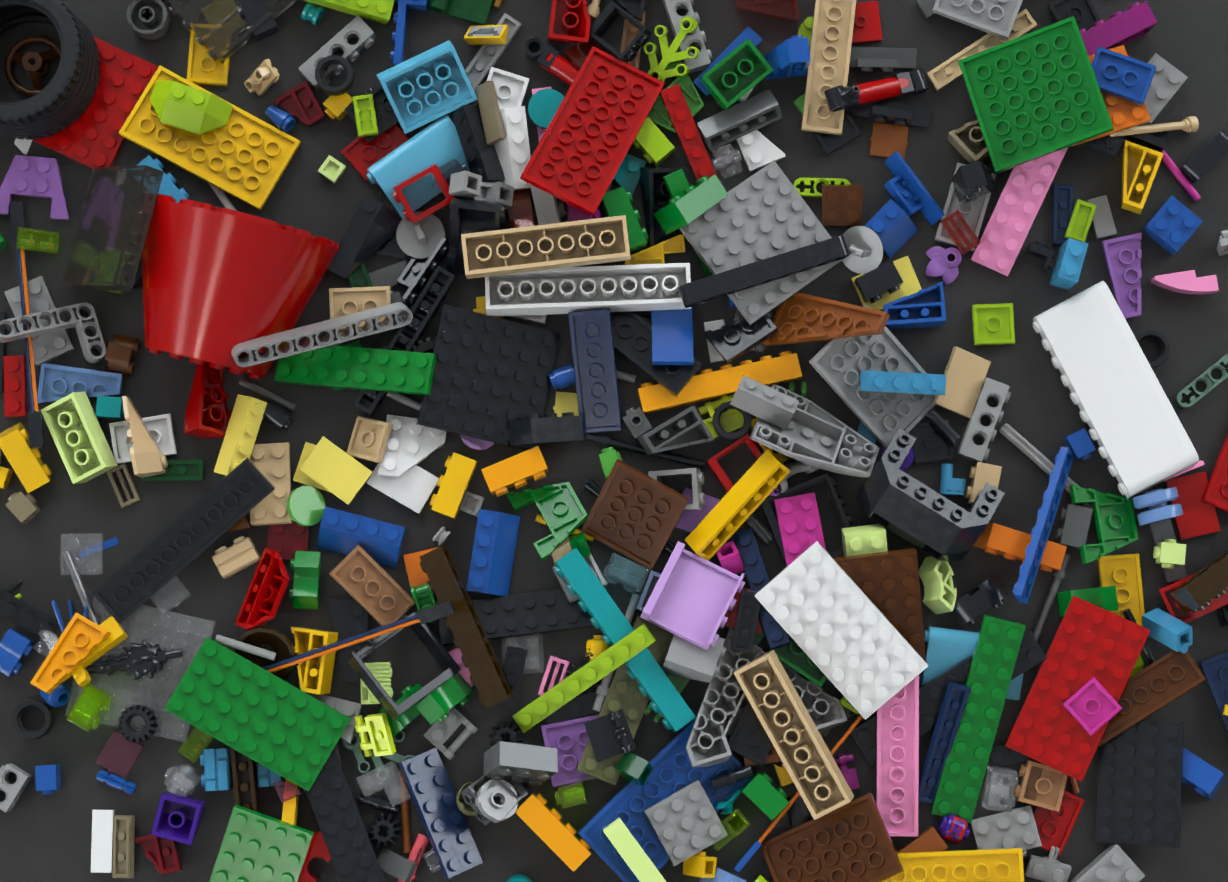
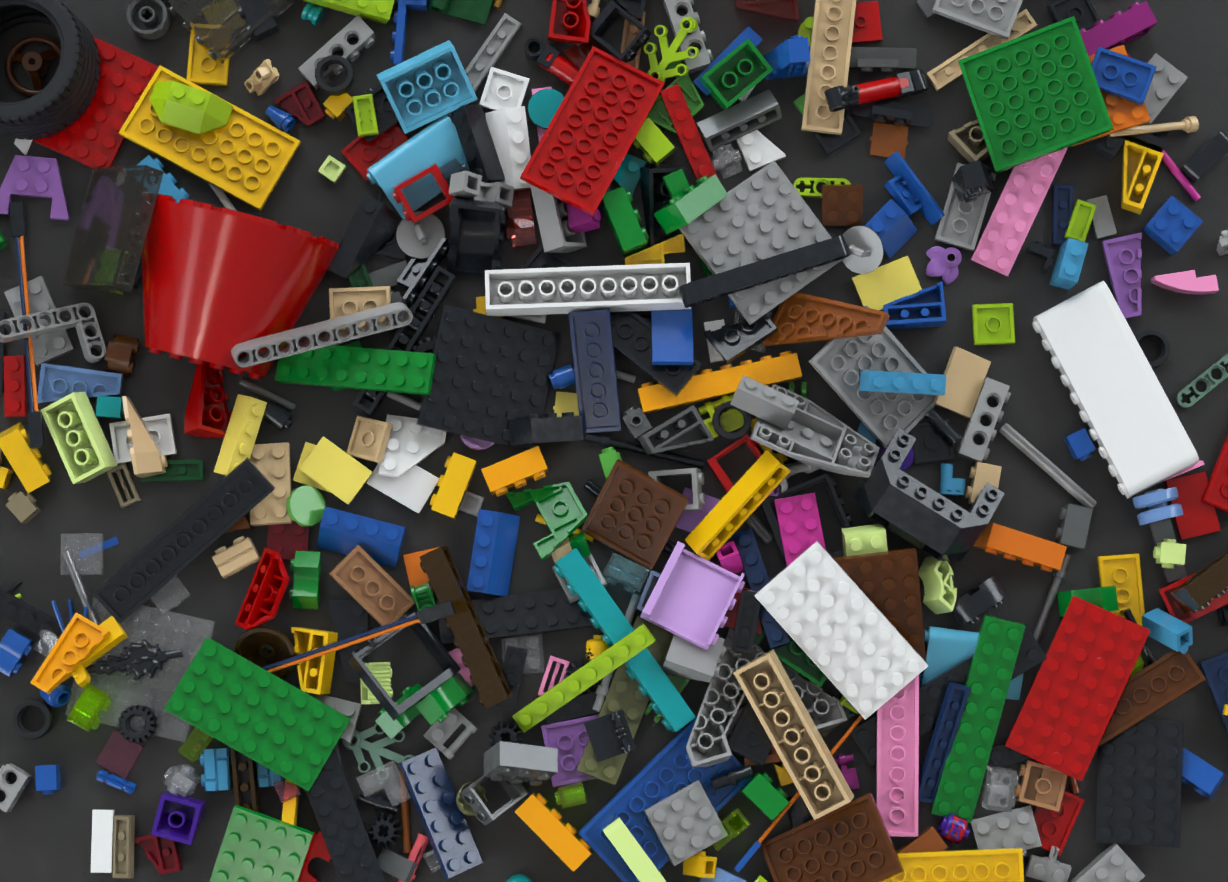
(37, 240): clear neon green tile -> none
(245, 647): light grey bar -> none
(379, 733): neon yellow plate -> none
(441, 536): light grey bush -> none
(486, 34): yellow slope -> none
(486, 803): light grey plate -> none
(490, 112): dark tan tile -> none
(545, 247): tan brick -> none
(634, 768): dark green brick -> none
(727, 806): teal hand -> none
(879, 282): black brick -> none
(954, 237): clear red tile -> none
(1045, 519): blue plate -> none
(1092, 706): dark pink tile -> none
(1113, 521): green wing -> none

